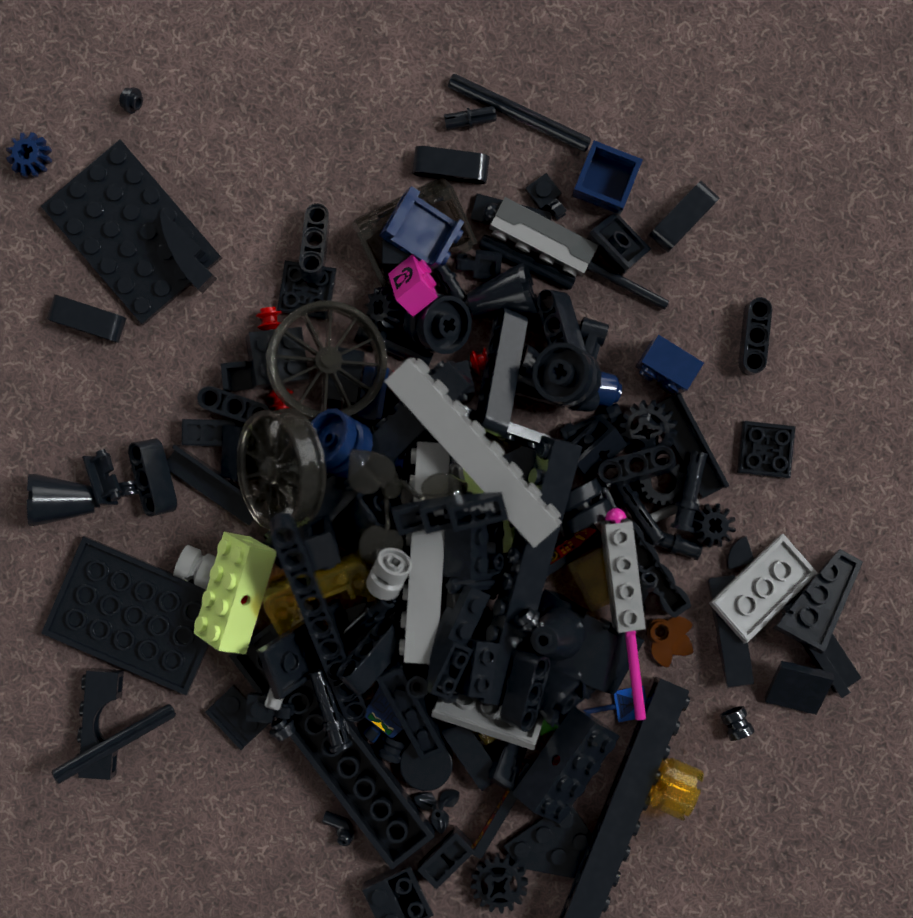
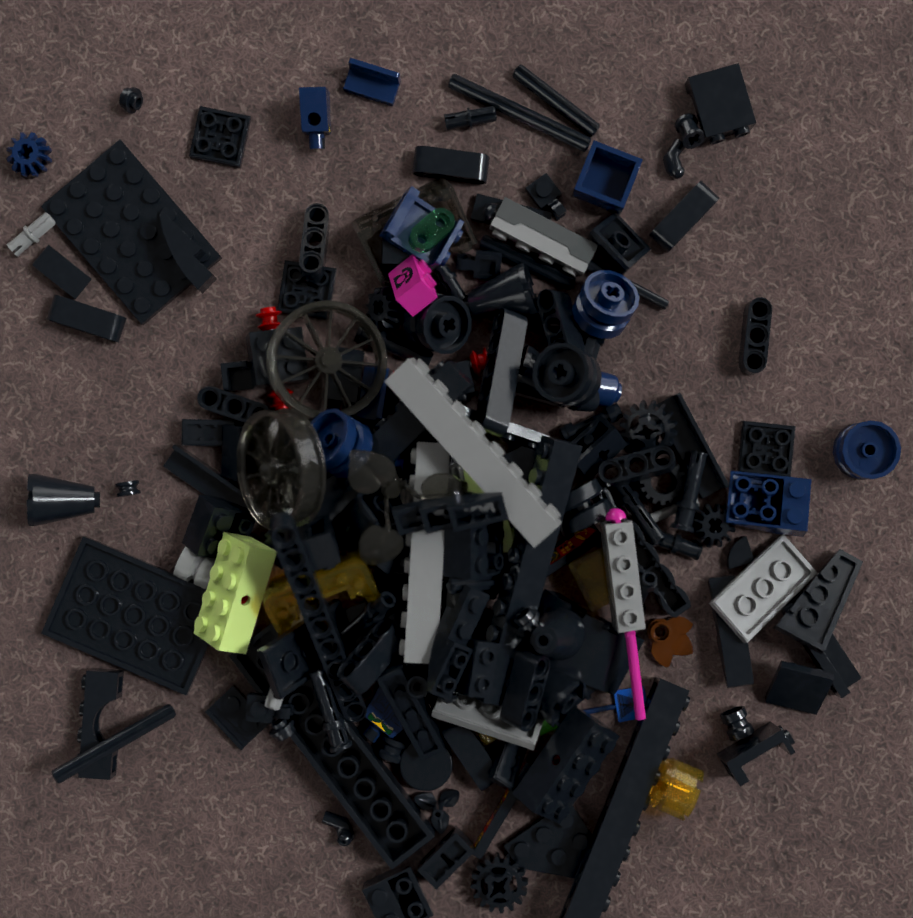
(31, 234): none -> light grey axle
(61, 271): none -> black slope
(105, 487): black hinge -> none
(152, 477): black beam -> none
(210, 520): none -> black slope
(220, 137): none -> black tile
(314, 103): none -> dark blue torso
(372, 82): none -> dark blue panel
(388, 573): light grey wheel -> none
(430, 231): none -> clear green plate
(556, 100): none -> black axle
(605, 304): none -> dark blue wheel
(668, 365): dark blue piece -> none
(671, 160): none -> black arm
(690, 133): none -> black bush
(721, 103): none -> black panel
(753, 746): none -> black panel
(769, 503): none -> dark blue slope
(882, 447): none -> dark blue wheel

